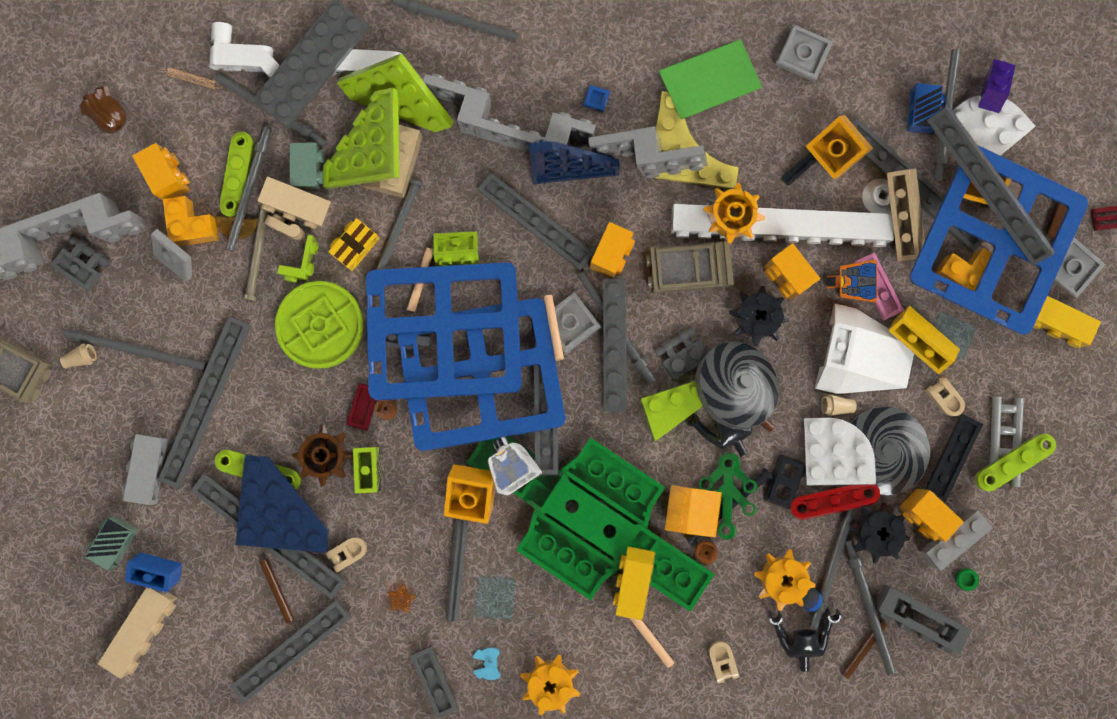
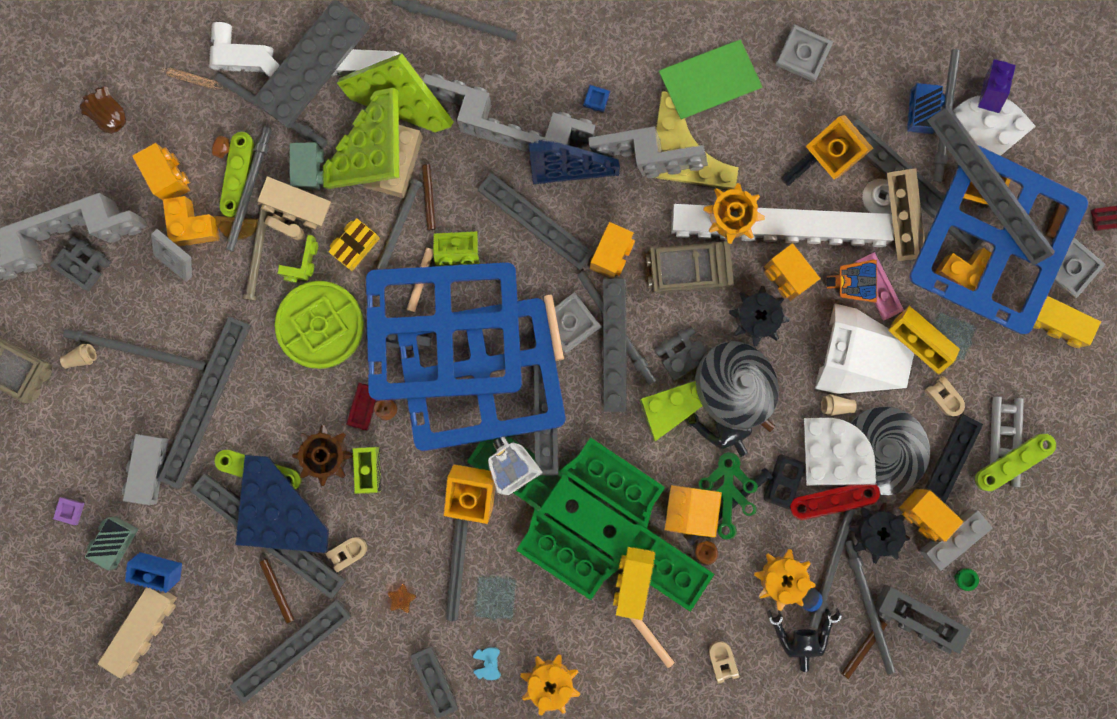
(68, 511): none -> medium lavender plate
(220, 146): none -> dark orange tile
(428, 195): none -> reddish brown bar

